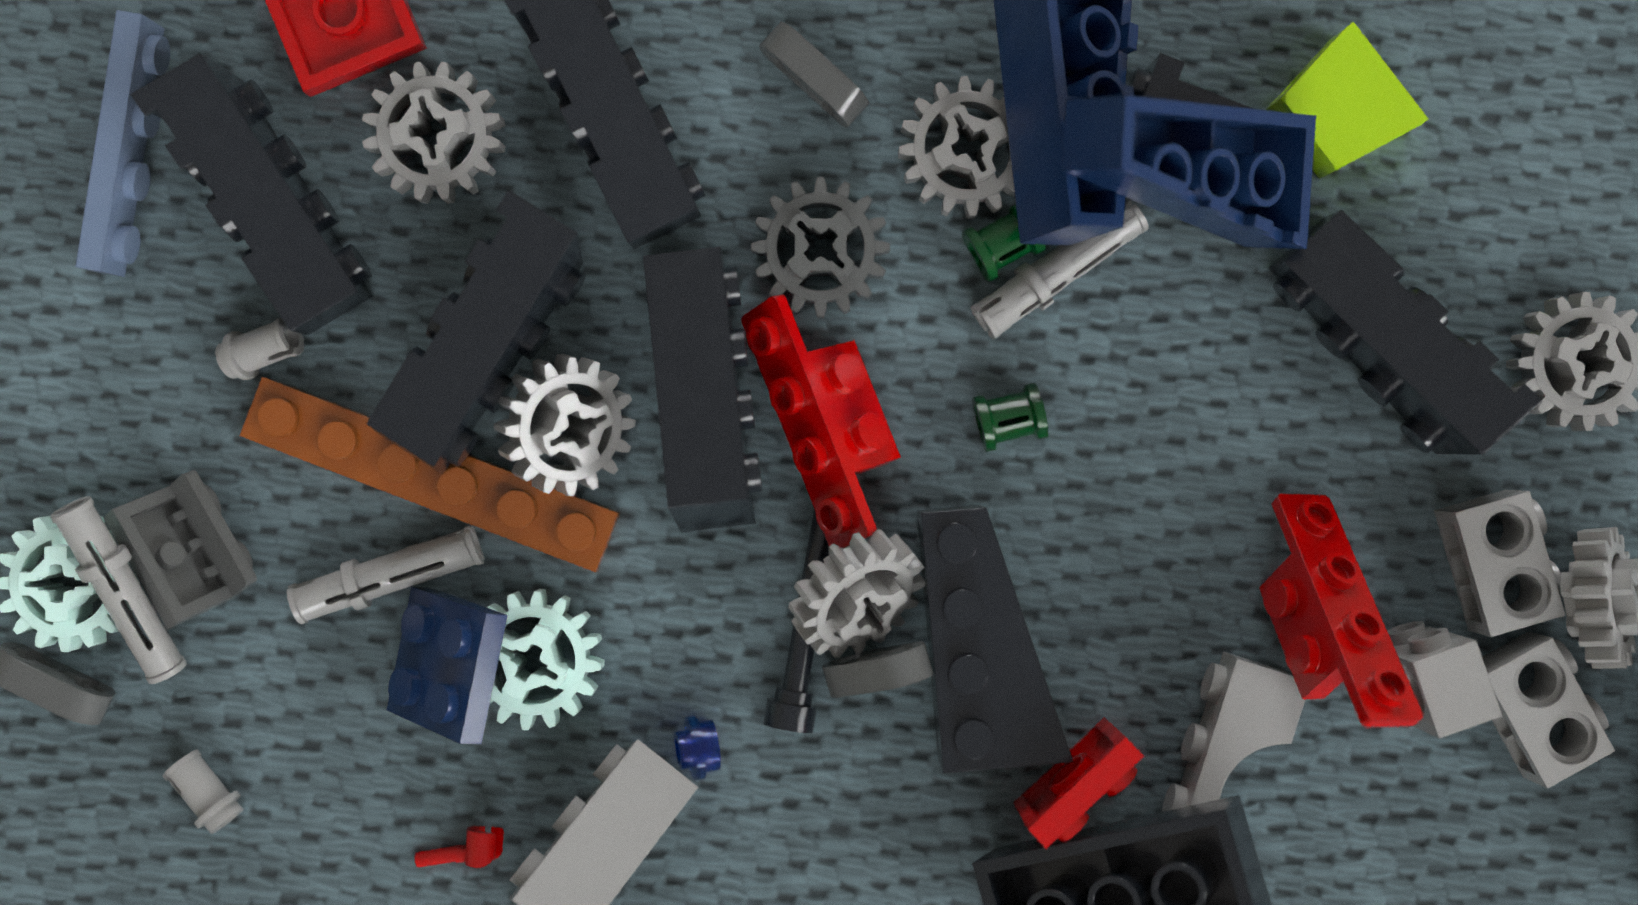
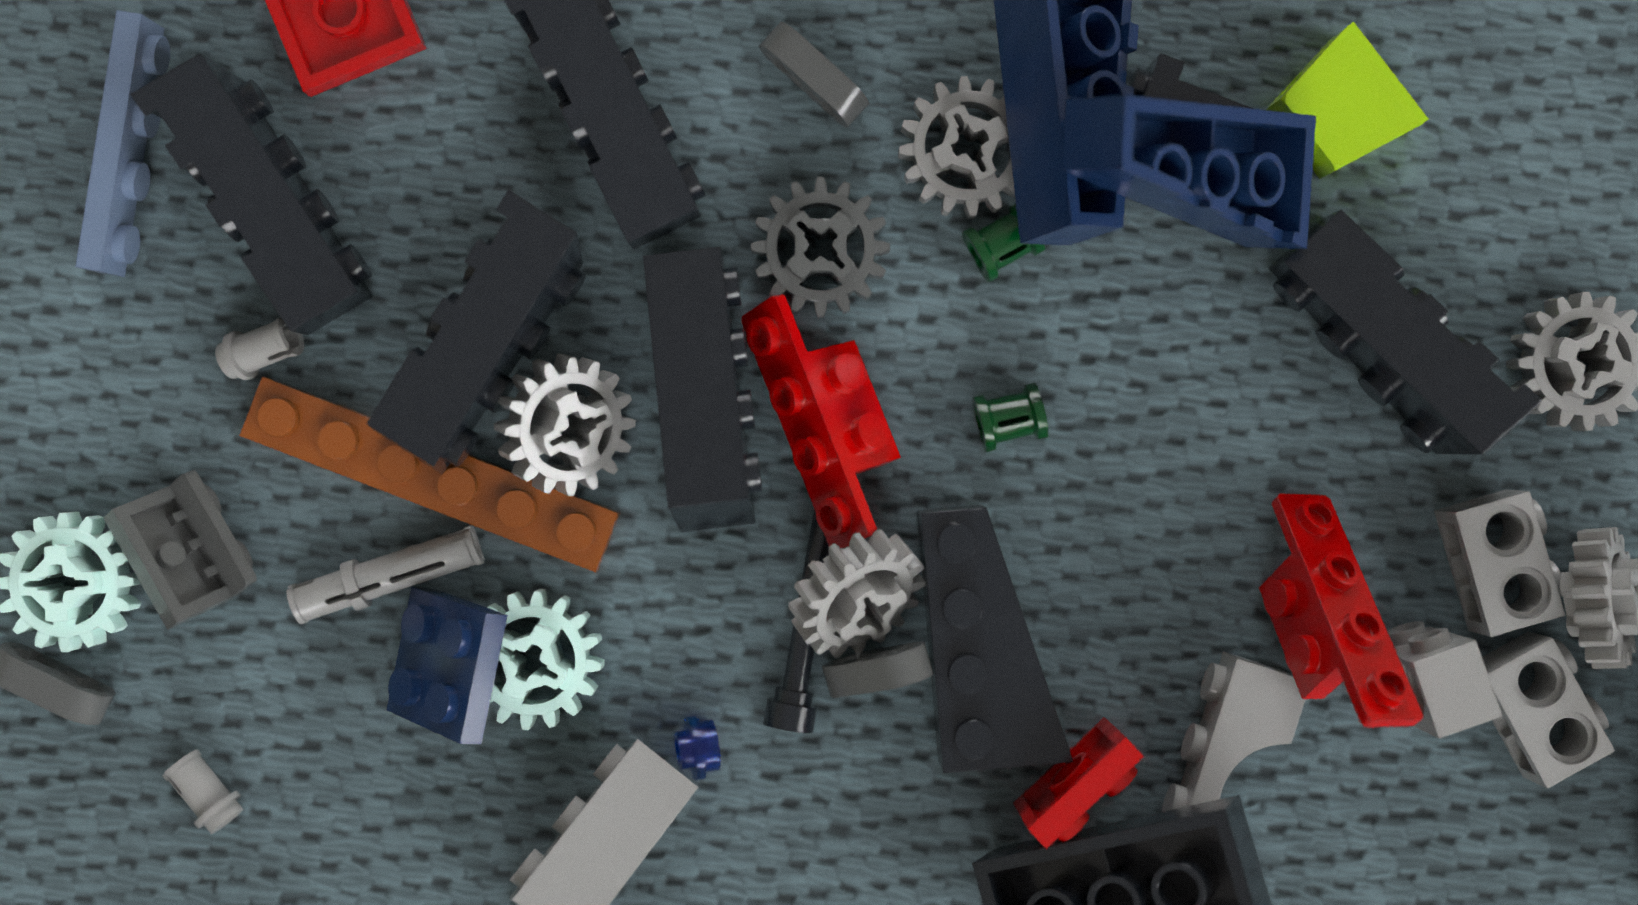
(81, 524): light grey pin -> none
(406, 138): light grey gear -> none
(478, 852): red hand -> none
(1048, 275): light grey pin -> none

